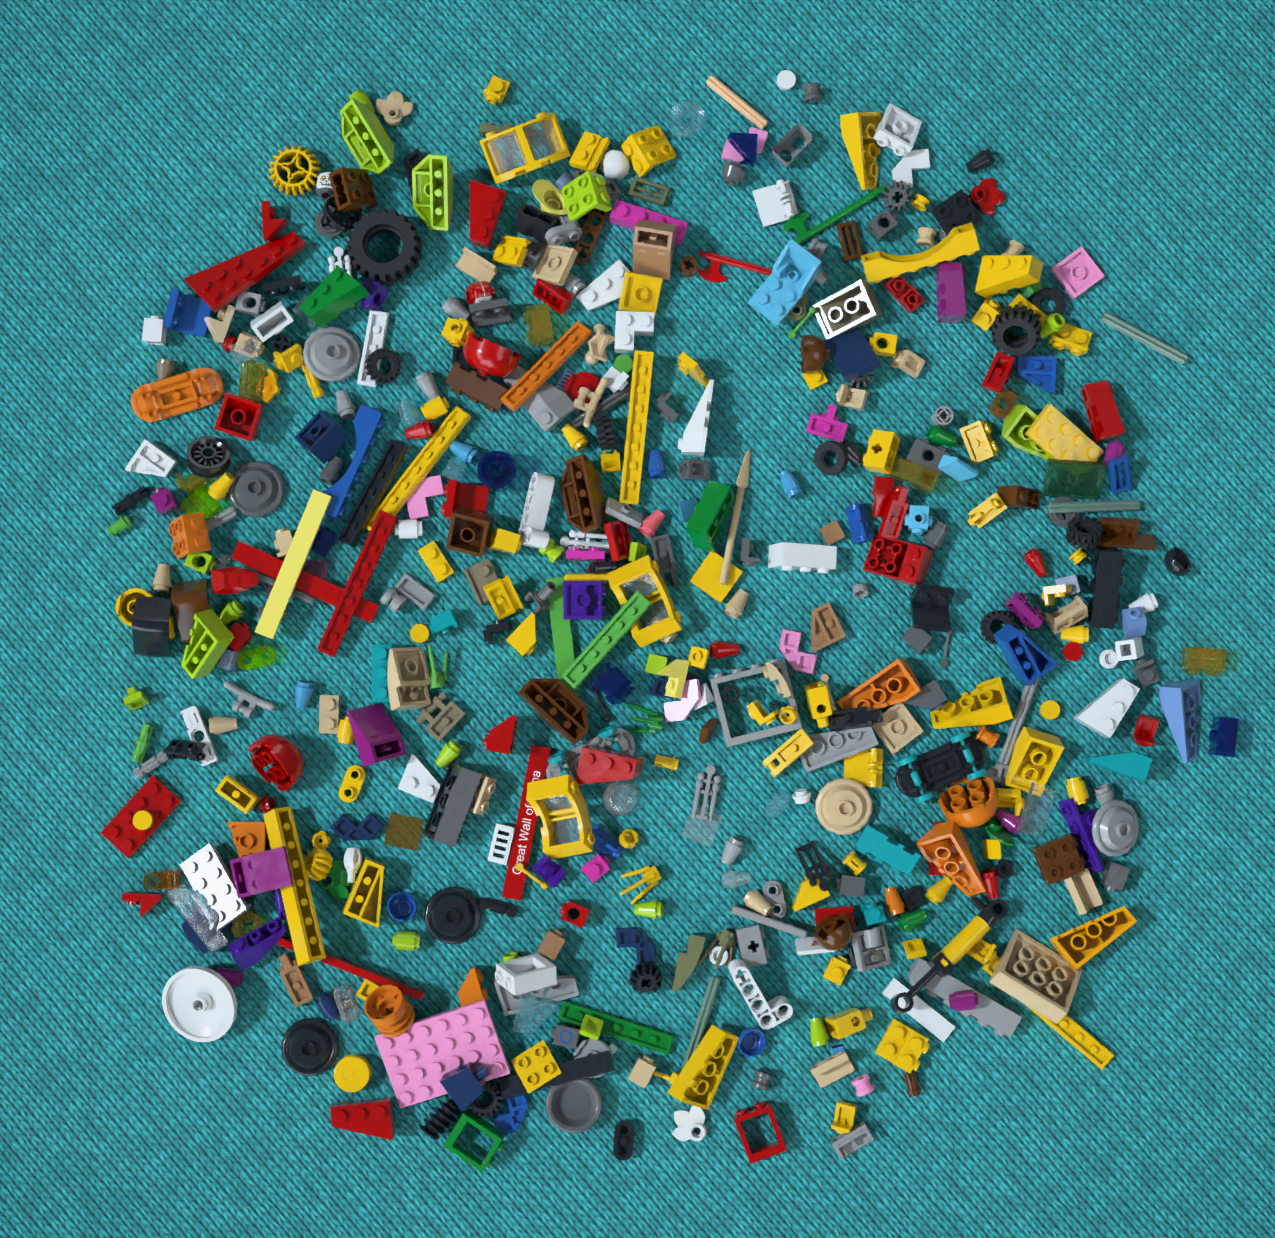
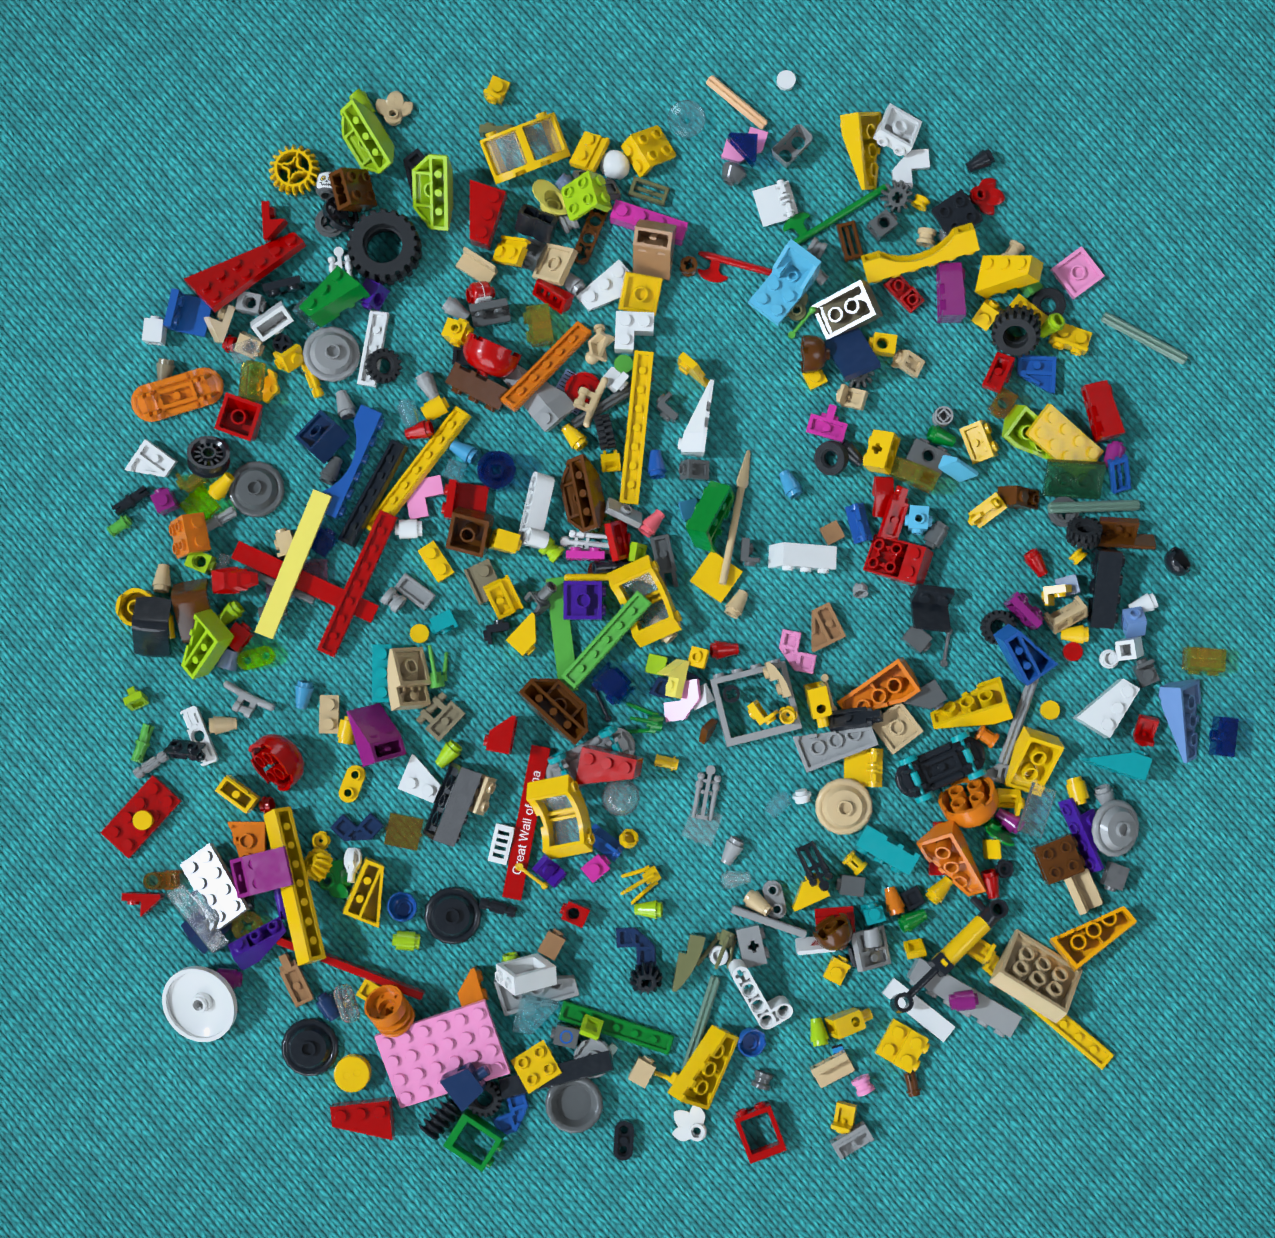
(563, 234): light grey plate -> none
(788, 752): yellow plate -> none
(812, 93): dark grey wheel -> none

